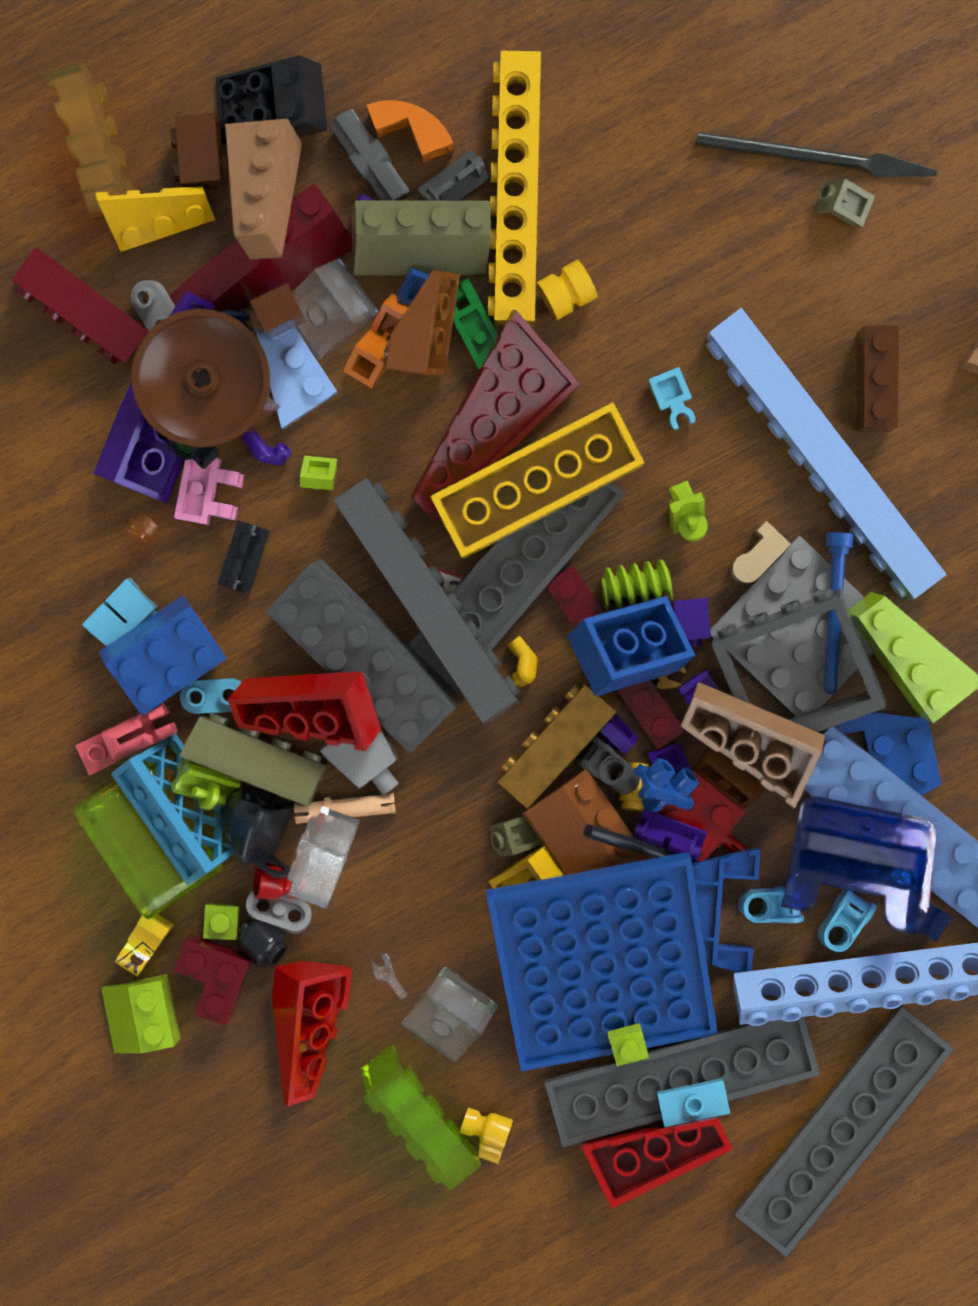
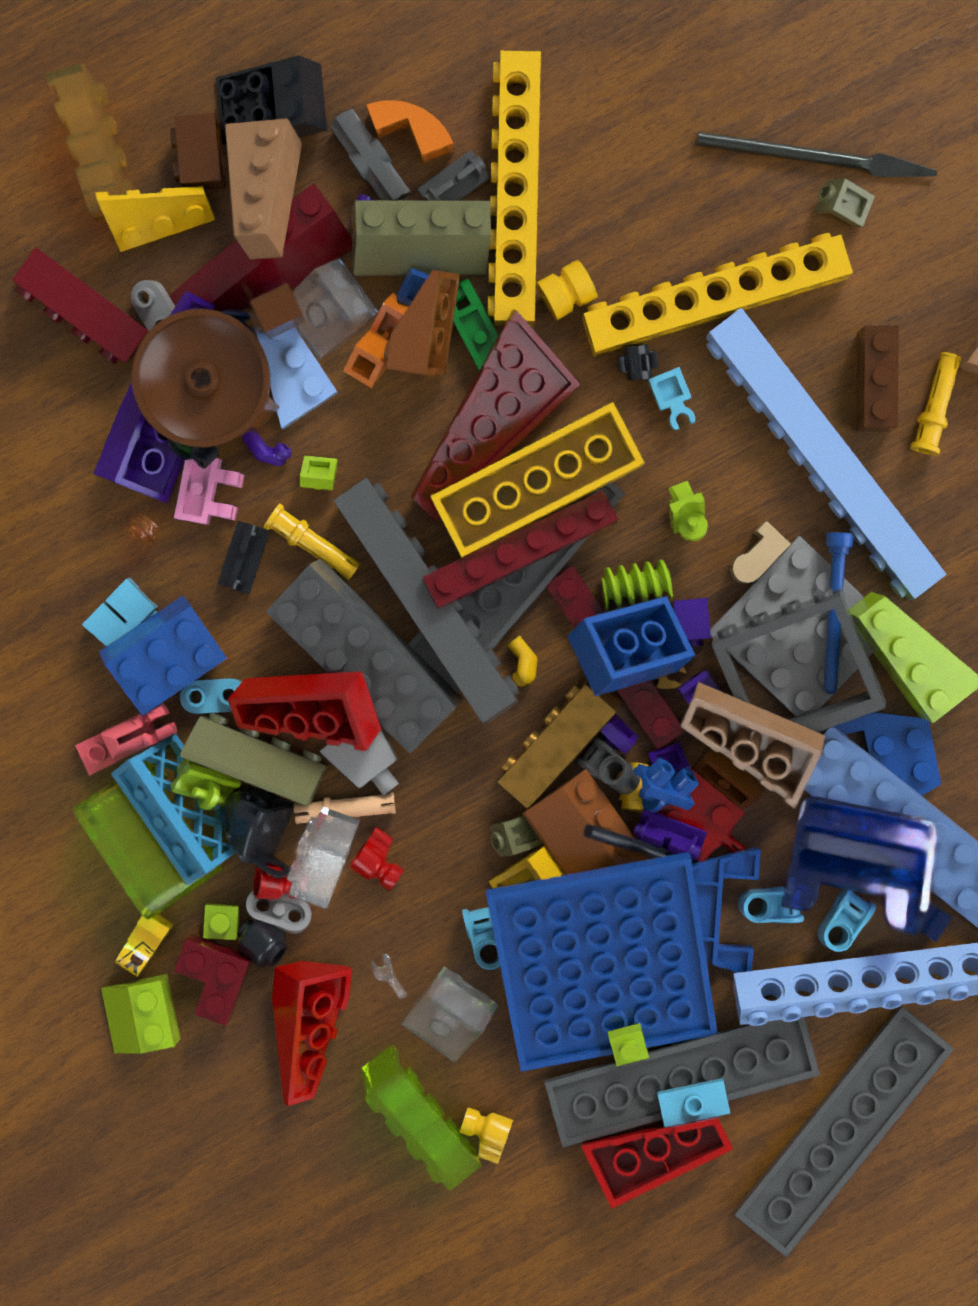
(299, 534): none -> yellow pin
(372, 863): none -> red piece
(480, 934): none -> medium azure piece
(519, 549): none -> dark red plate
(637, 361): none -> black gear
(827, 250): none -> yellow brick
(933, 419): none -> yellow pin

